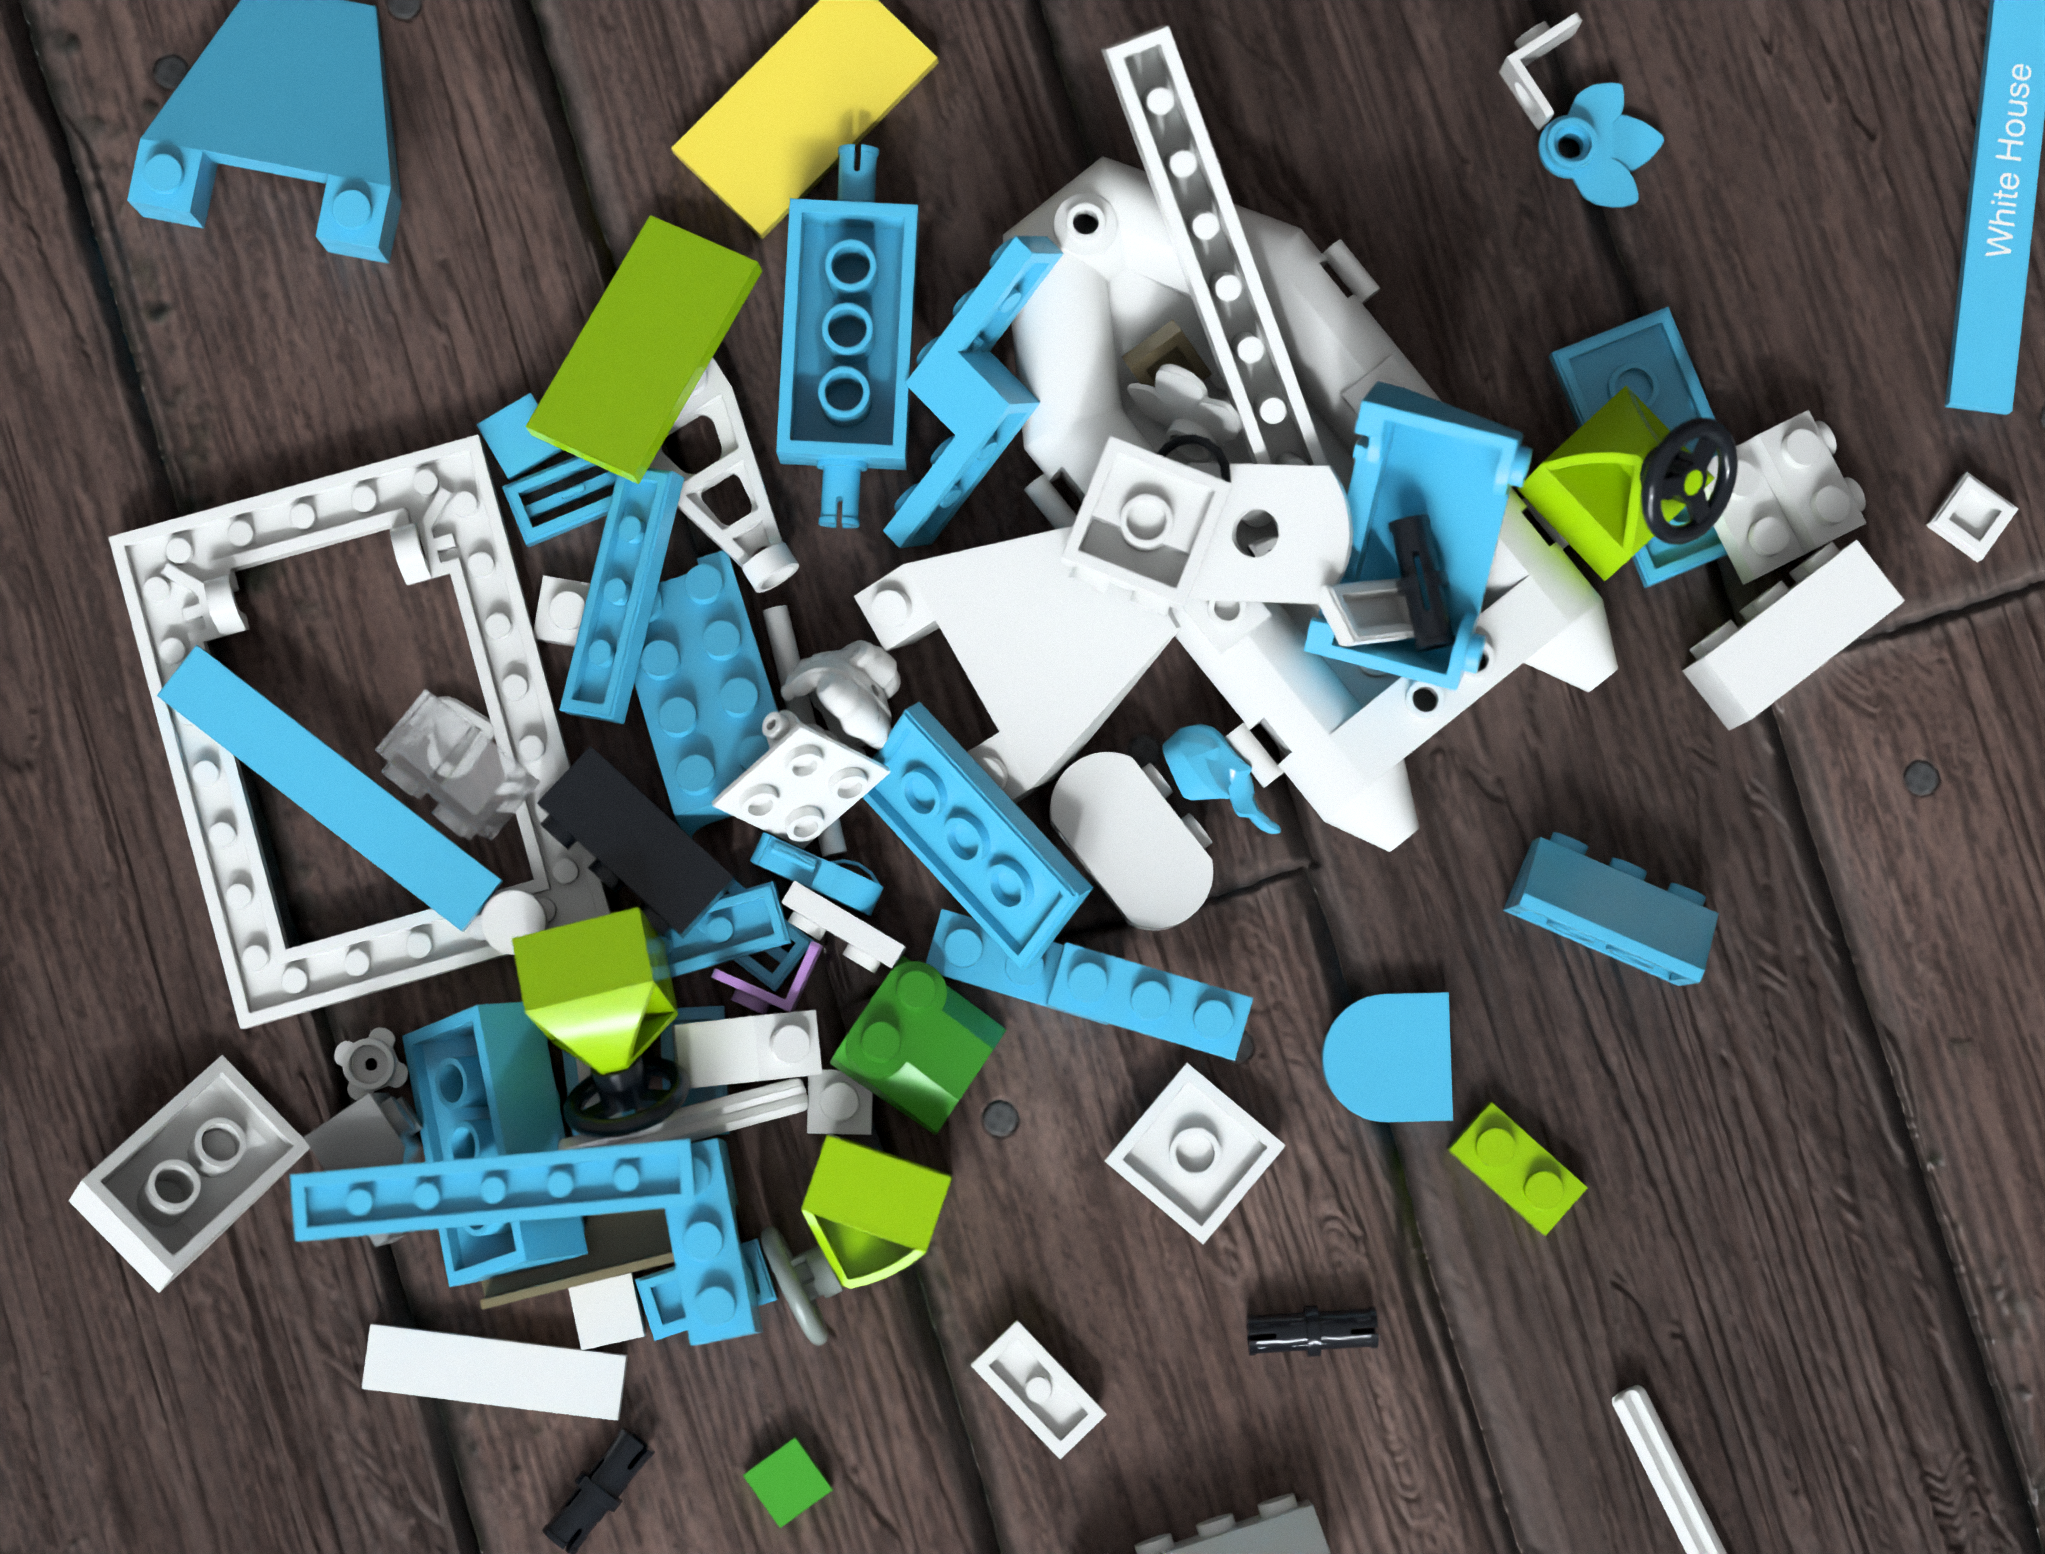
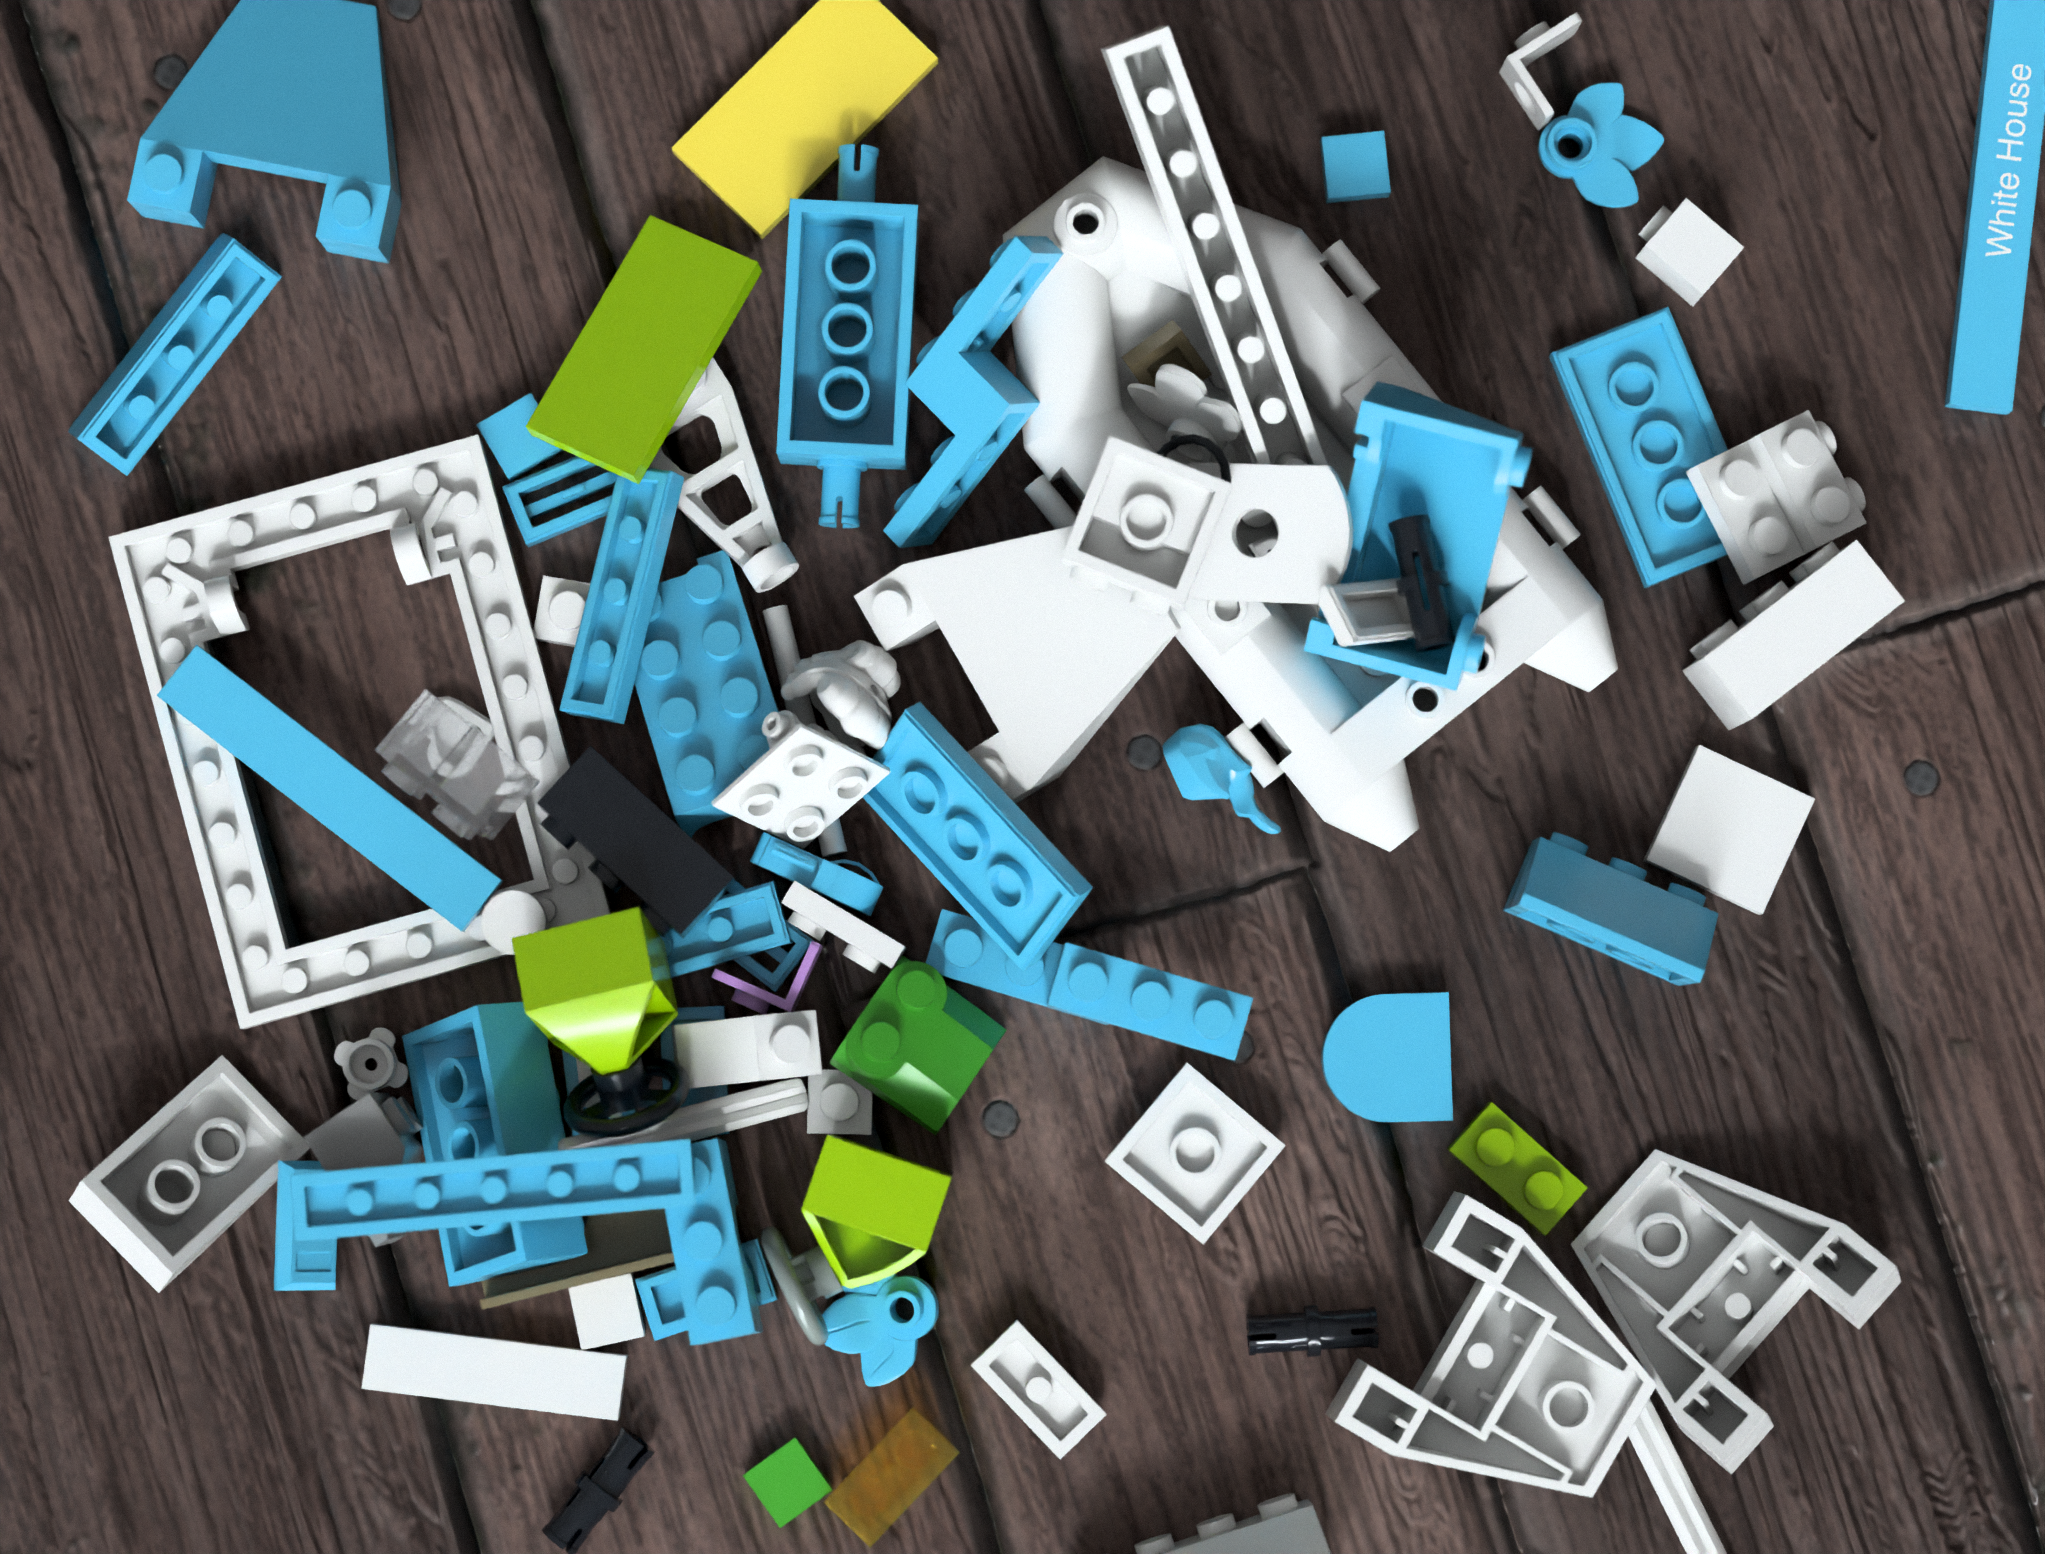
(174, 353): none -> medium azure slope
(300, 1263): none -> medium azure tile
(869, 1325): none -> medium azure plate
(891, 1476): none -> clear yellow plate
(1133, 839): white brick -> none
(1355, 166): none -> medium azure tile
(1521, 1379): none -> white wedge
(1629, 478): lime piece -> none
(1687, 250): none -> white brick
(1703, 1277): none -> white wedge
(1729, 829): none -> white tile
(1972, 517): white tile -> none

